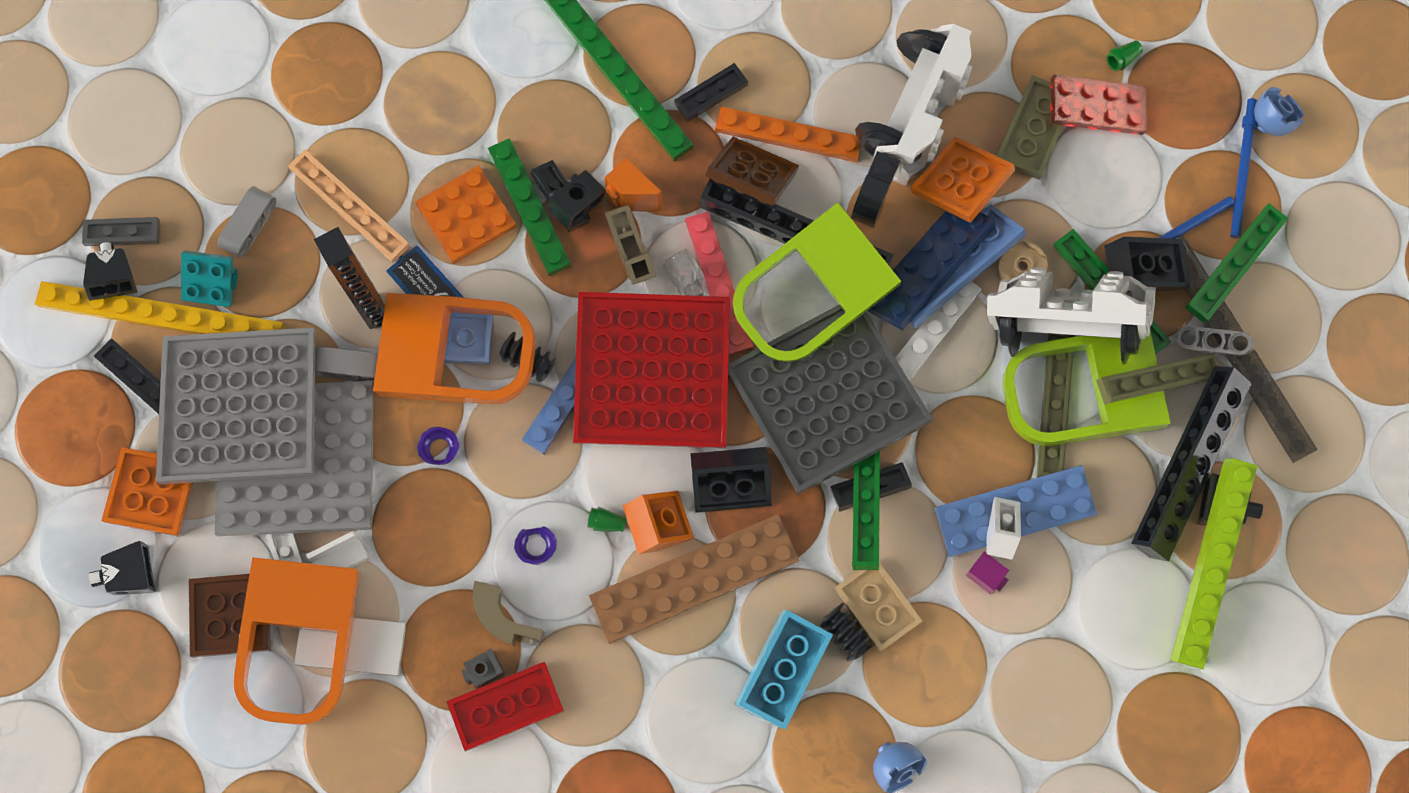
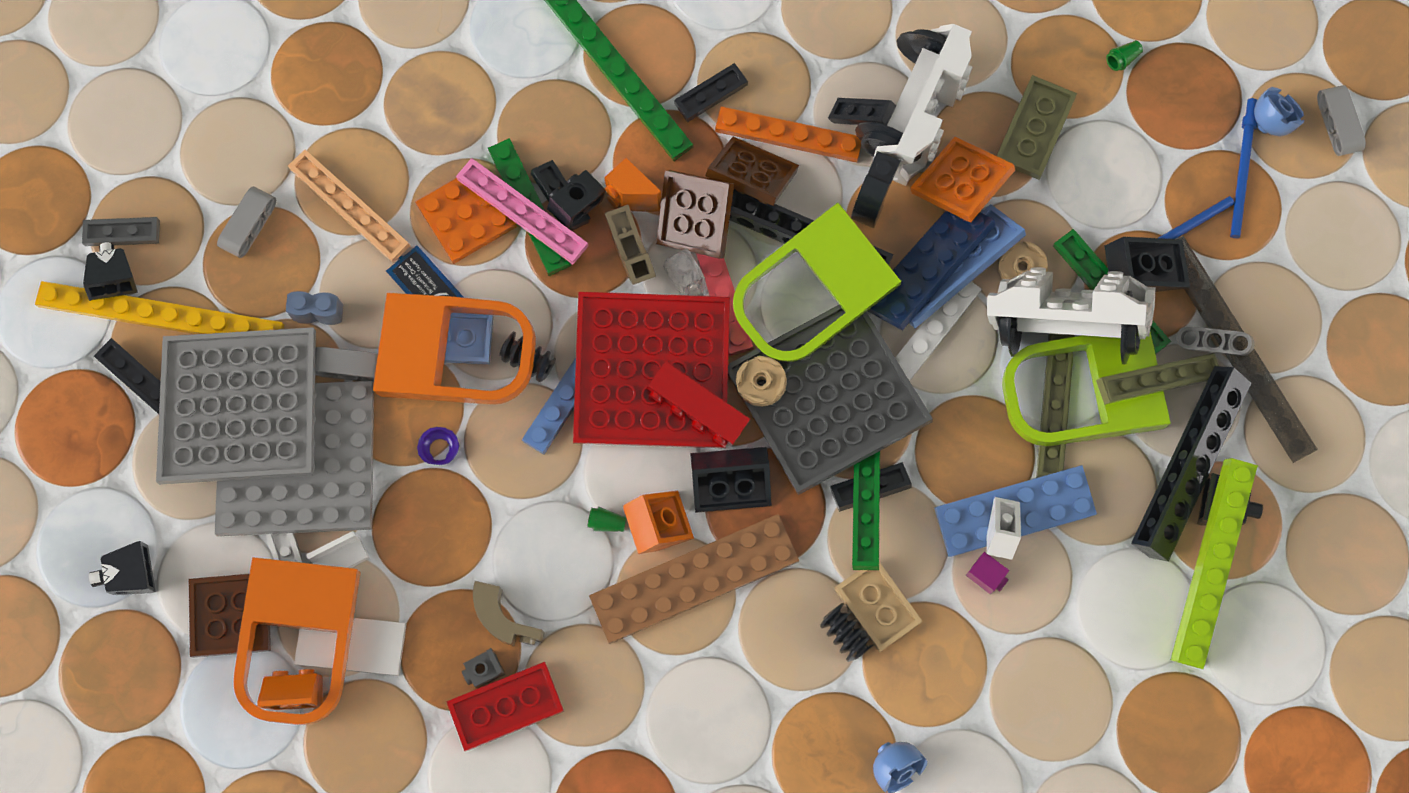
(140, 501): orange plate -> none
(208, 278): teal plate -> none
(291, 691): none -> orange slope
(311, 308): none -> sand blue brick
(351, 276): black brick -> none
(521, 542): dark purple piece -> none
(522, 211): none -> bright pink plate
(695, 213): none -> plate
(698, 404): none -> red brick
(761, 369): none -> tan plate
(783, 669): medium azure slope -> none
(857, 111): none -> black plate
(1098, 104): clear red plate -> none
(1236, 263): green plate -> none
(1341, 120): none -> light grey beam

